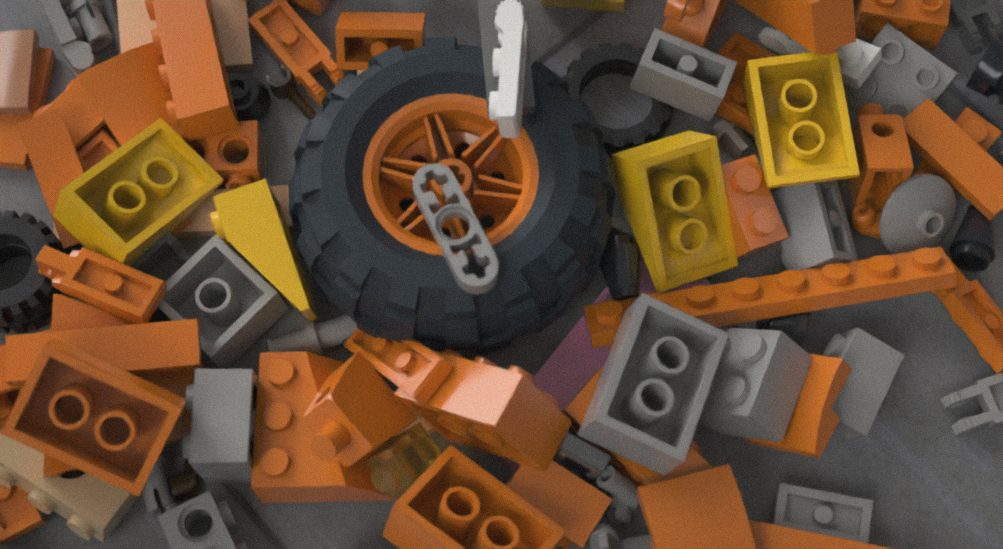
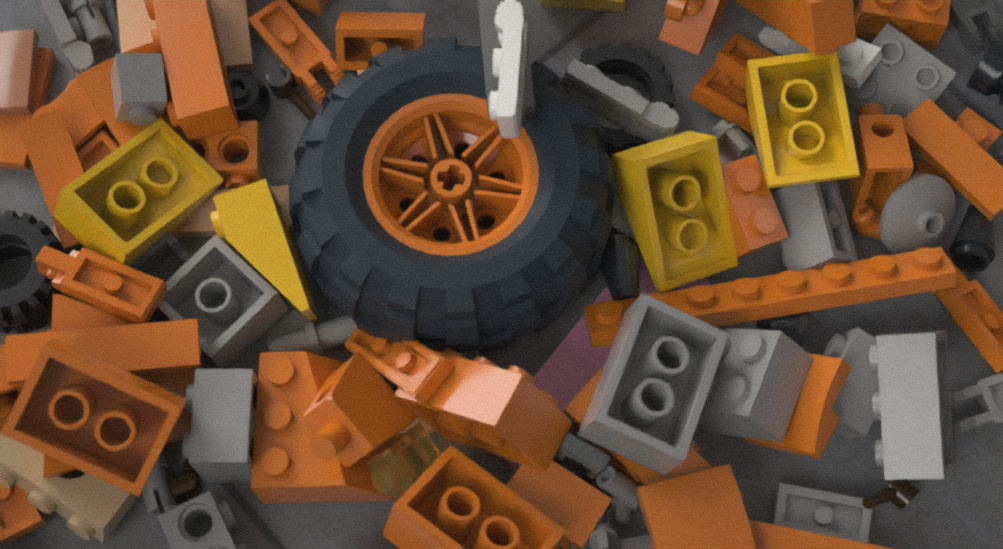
(138, 87): none -> light grey brick
(457, 263): light grey beam -> none
(620, 104): none -> light grey hinge
(683, 75): light grey brick -> none
(898, 492): none -> dark brown hand
(913, 405): none -> light grey slope

